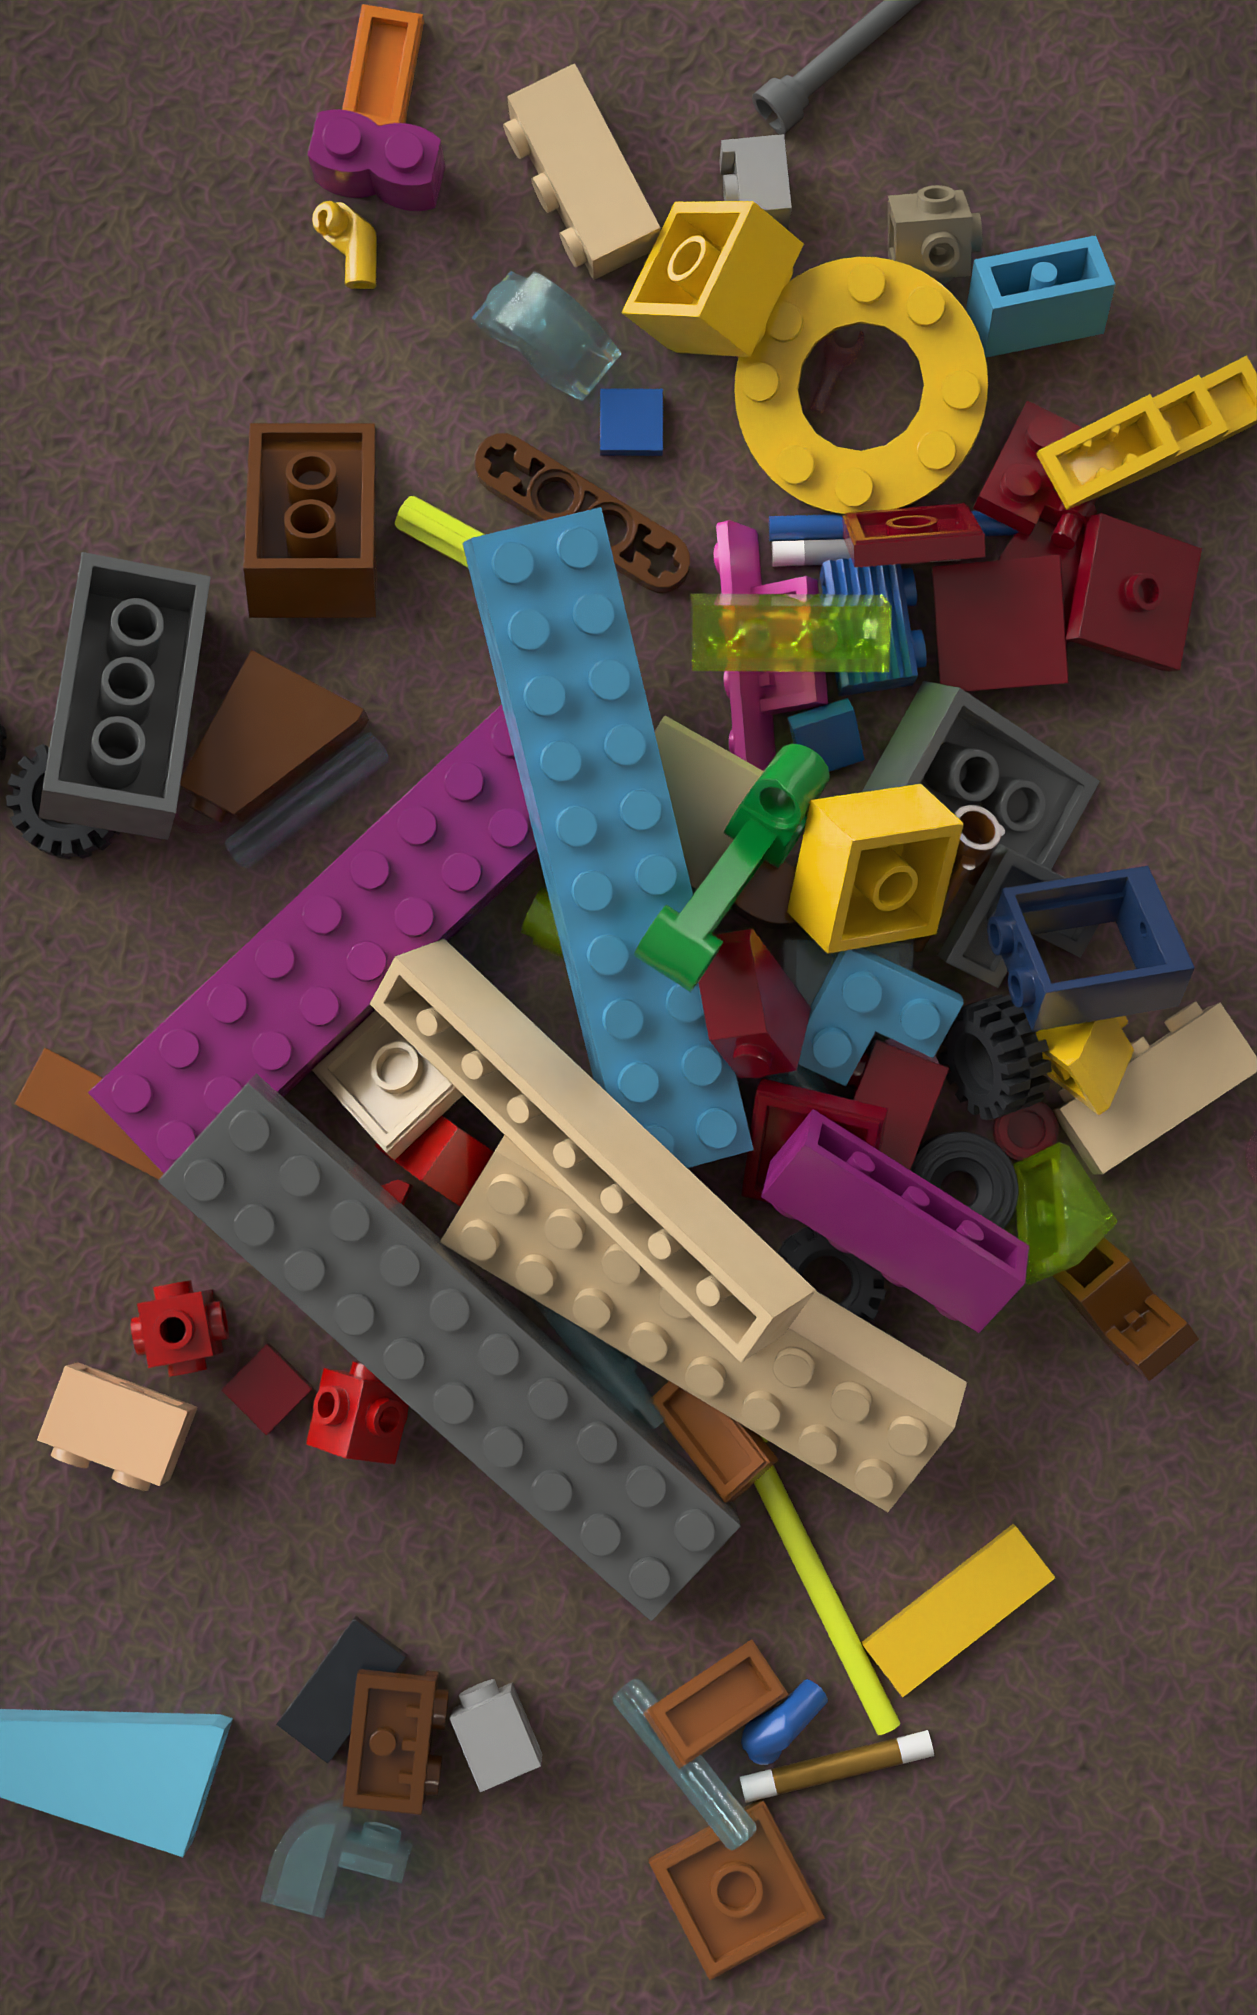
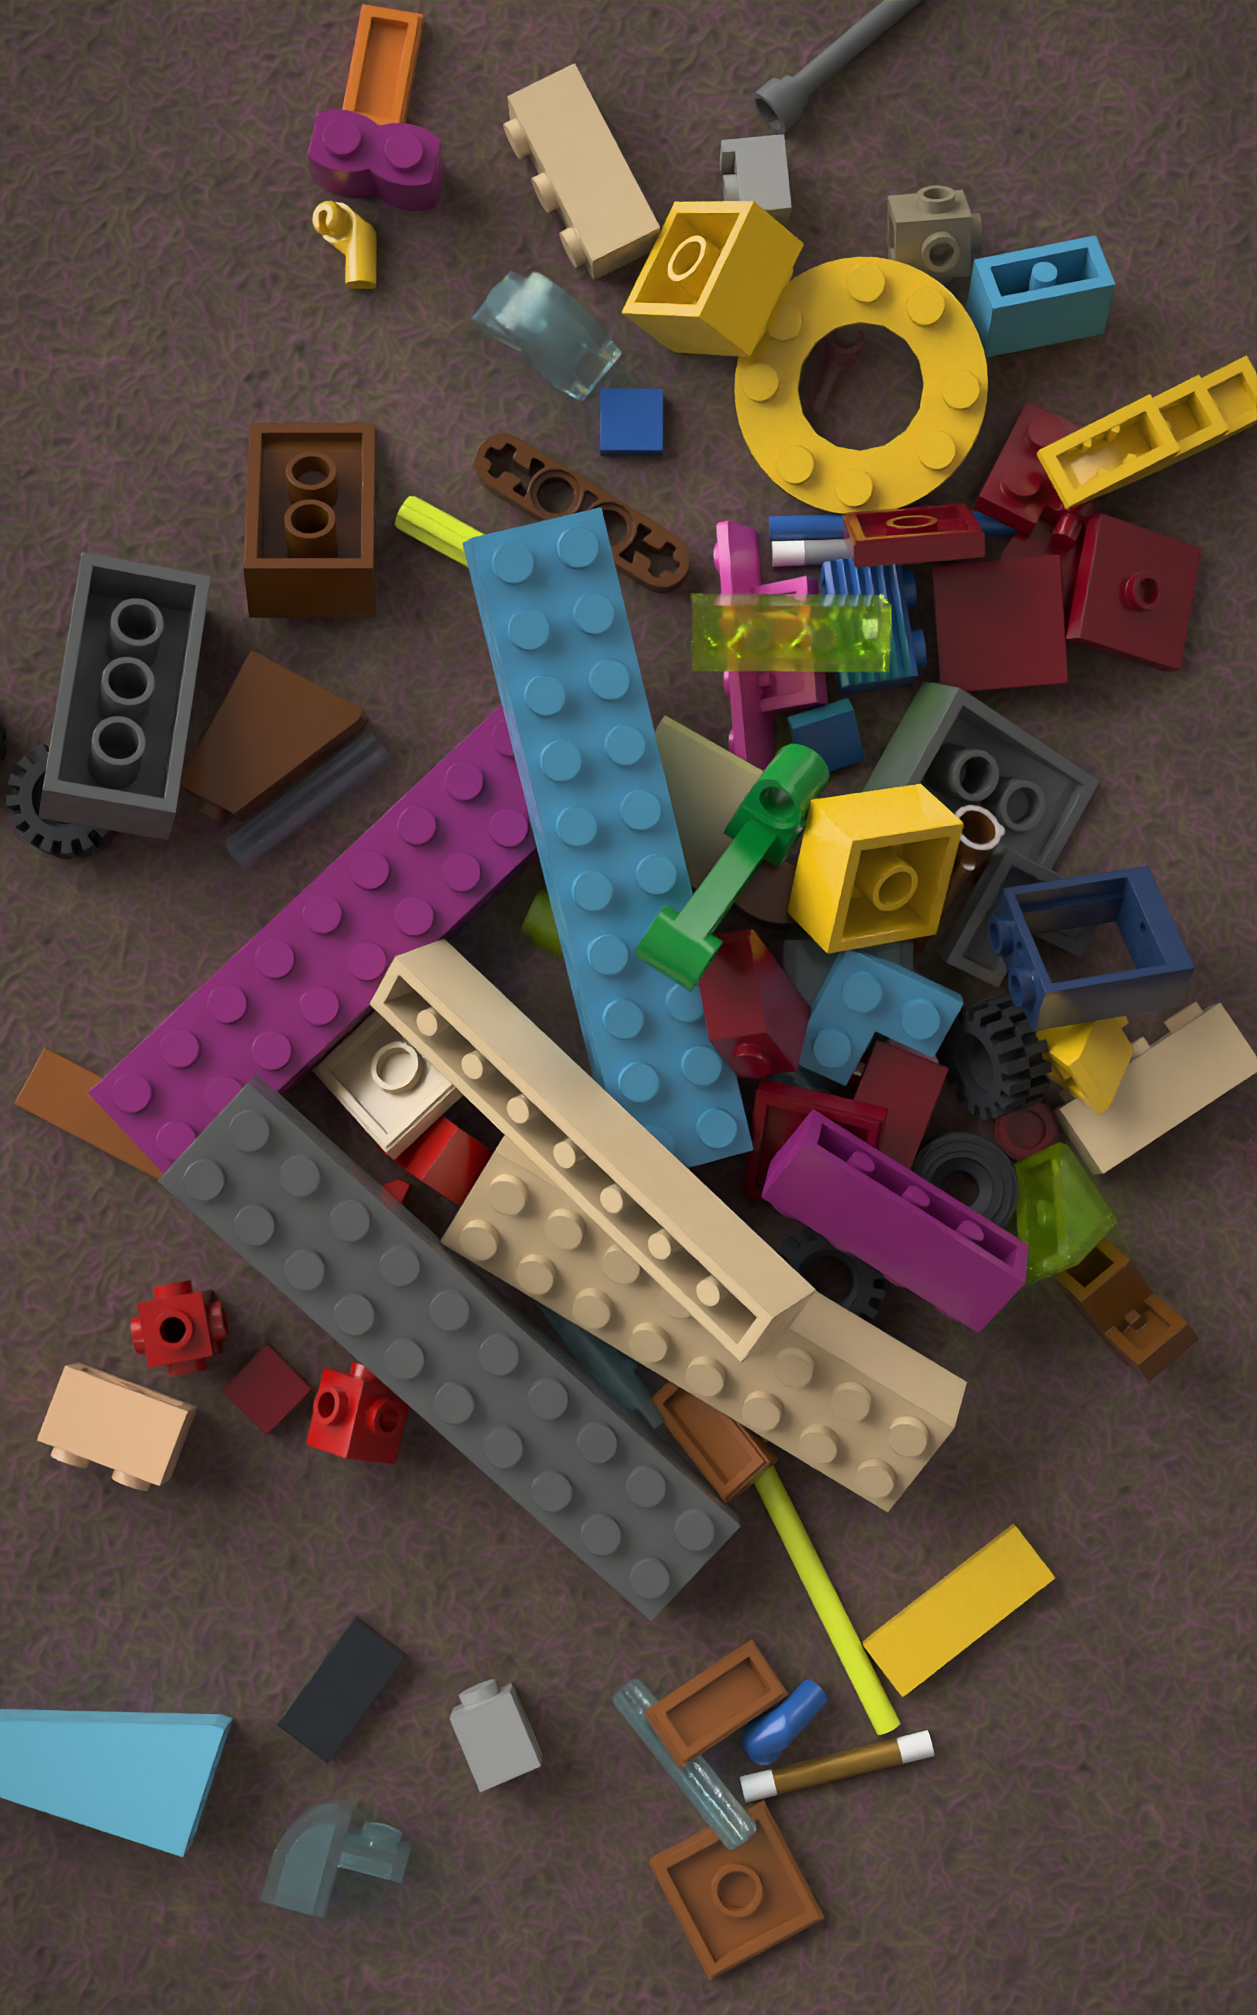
(392, 1741): reddish brown bracket -> none

